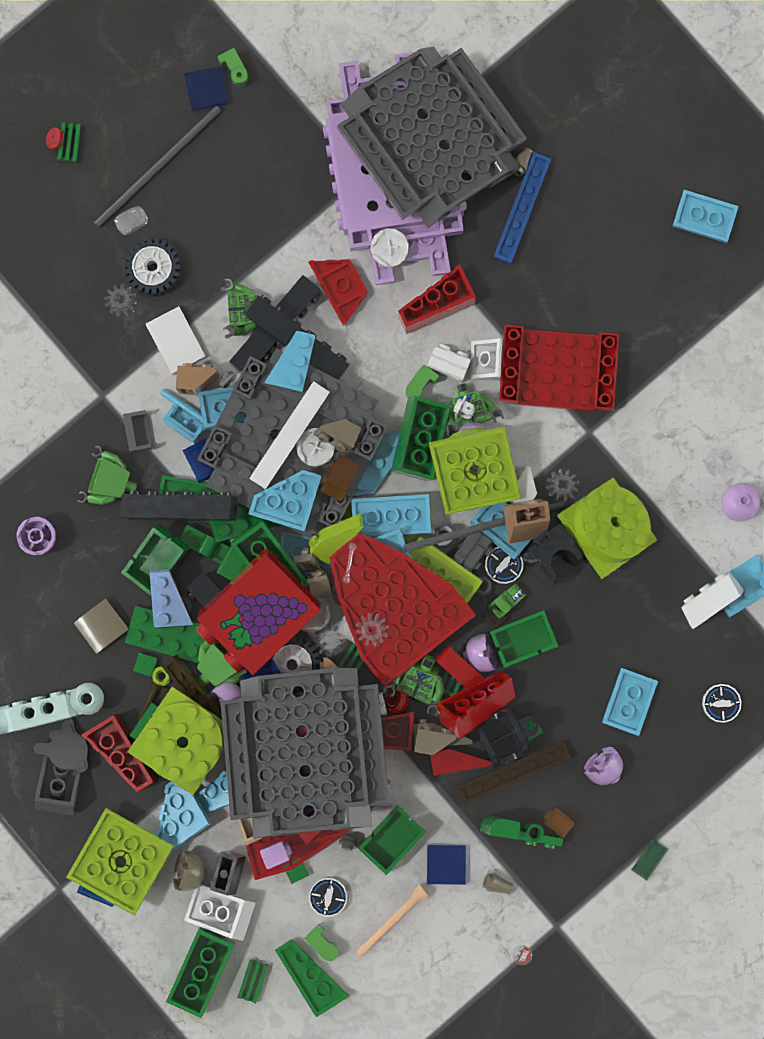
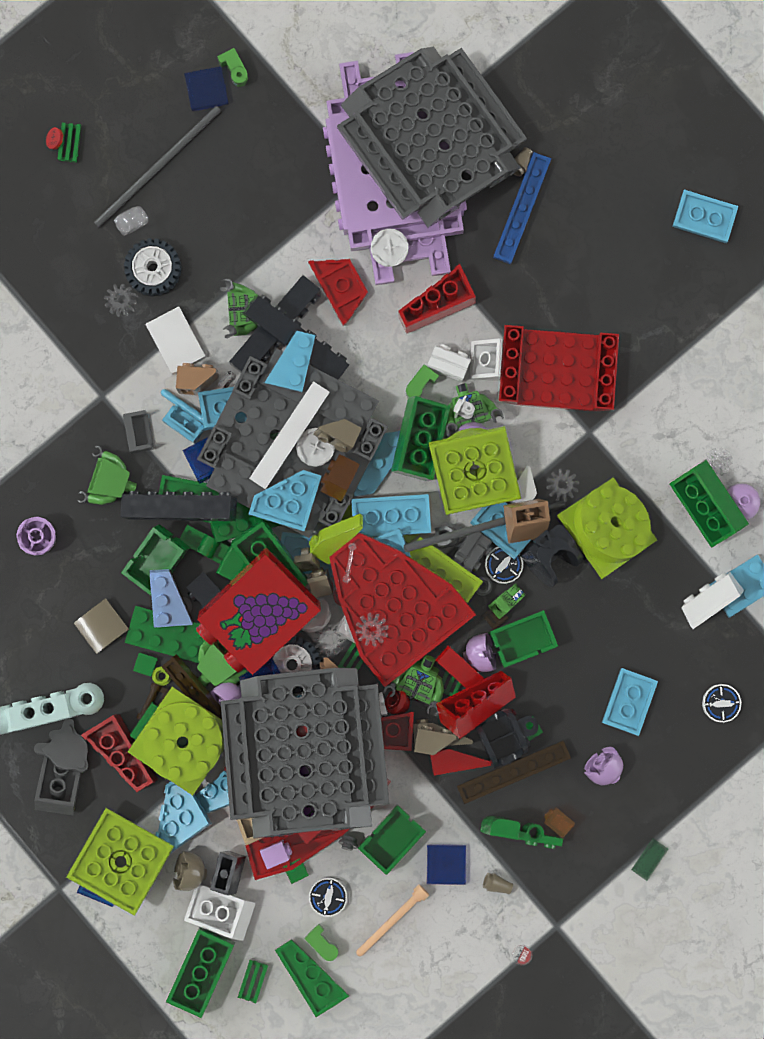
(709, 503): none -> green brick

